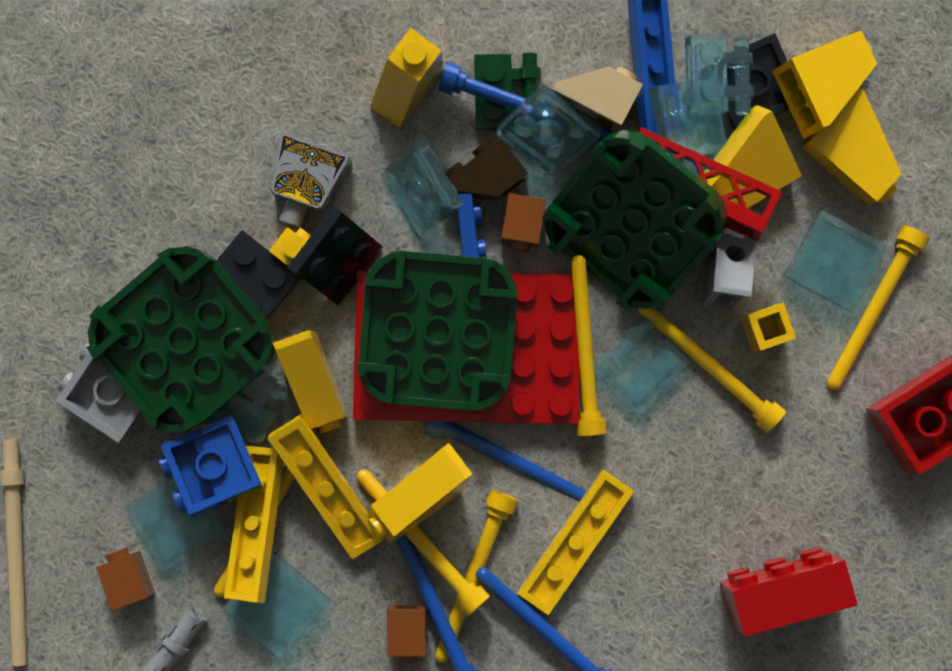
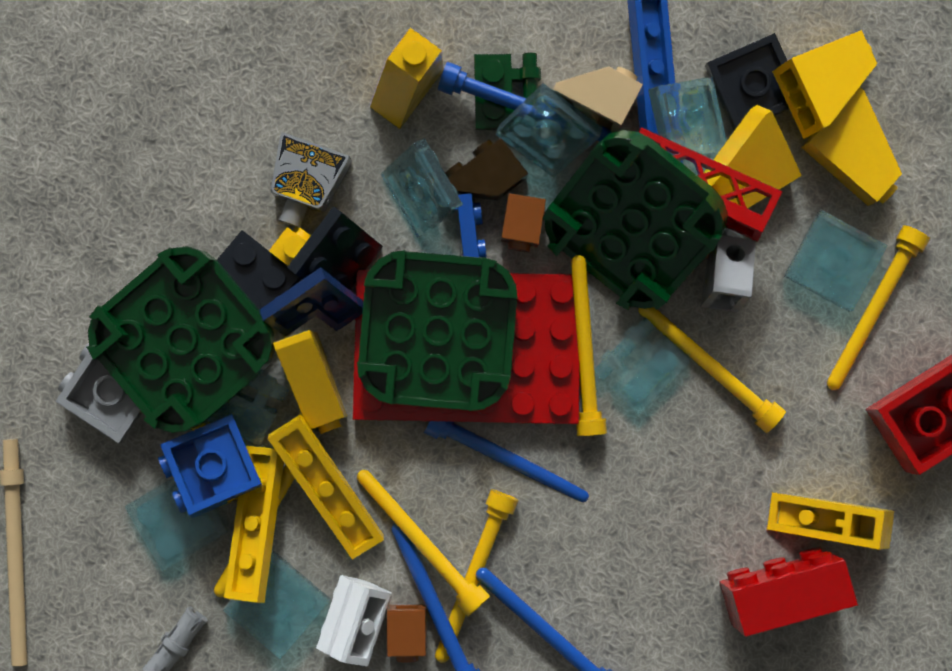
(125, 578): dark orange brick -> none
(313, 296): none -> dark blue plate
(354, 621): none -> white brick
(419, 495): yellow slope -> none
(575, 542): yellow plate -> none
(707, 75): clear light blue plate -> none
(767, 327): yellow brick -> none
(831, 521): none -> yellow slope

